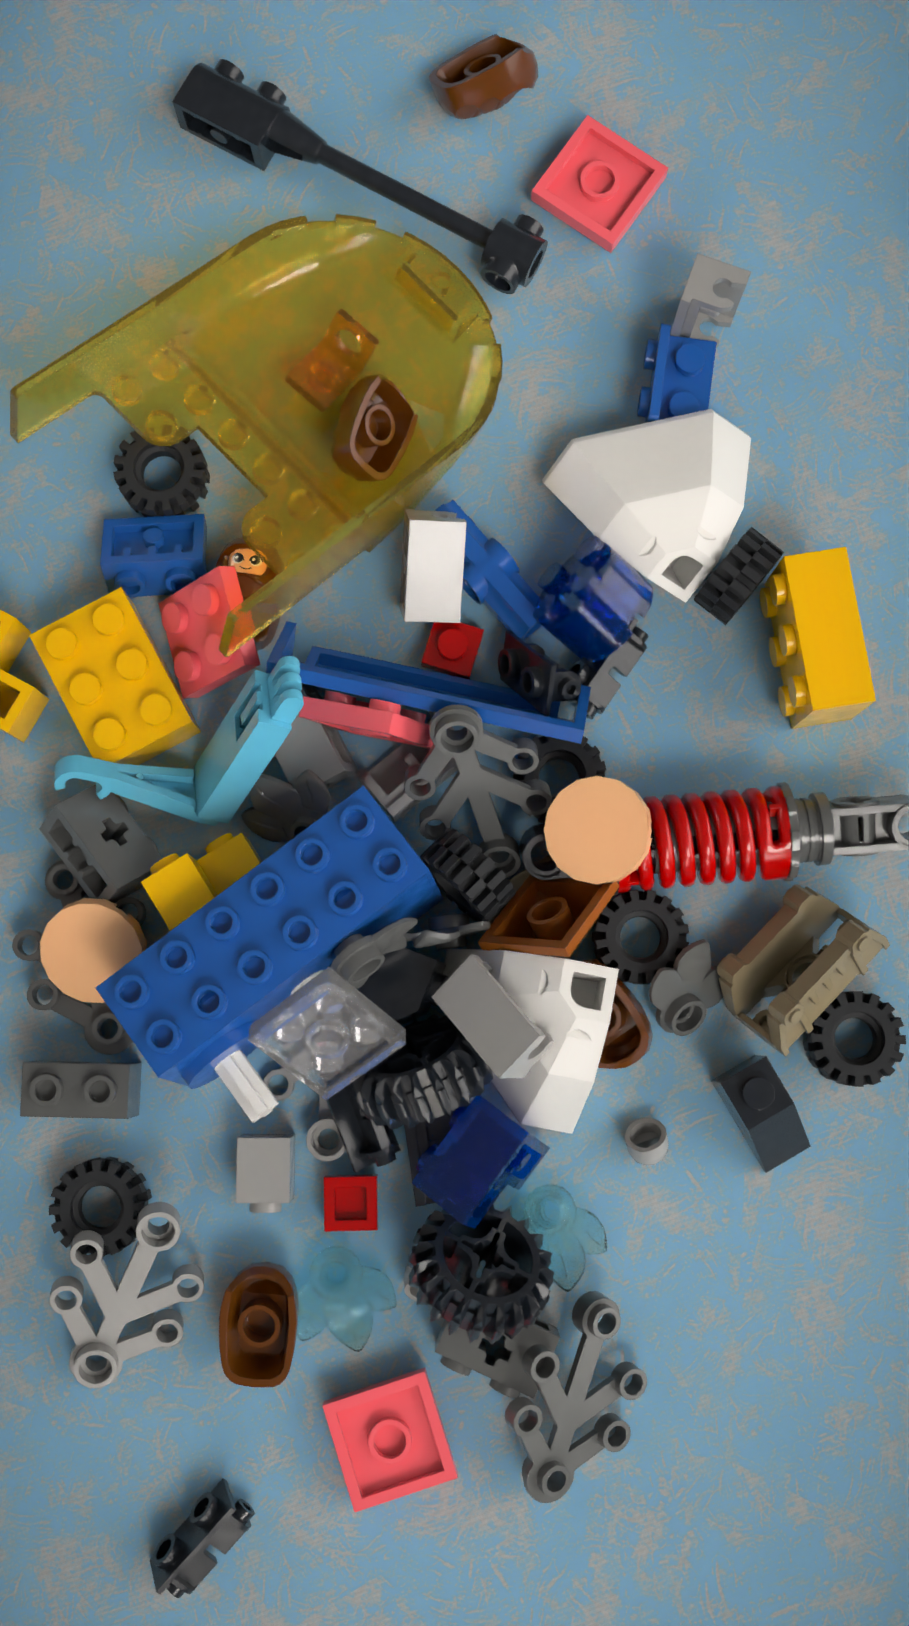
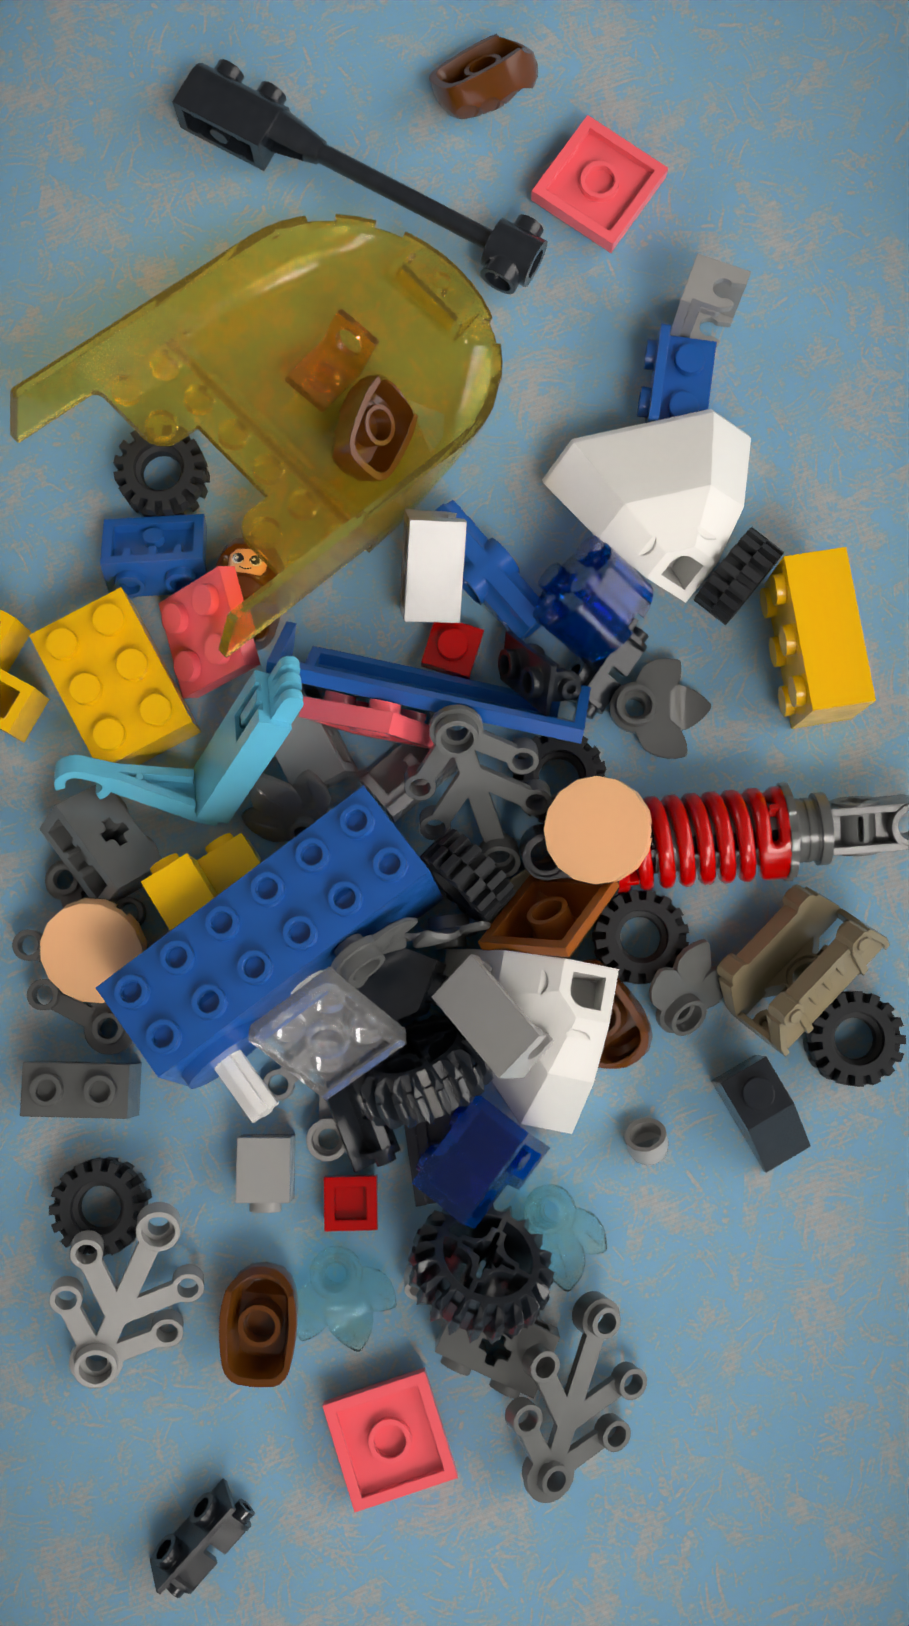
(666, 708): none -> dark grey plate

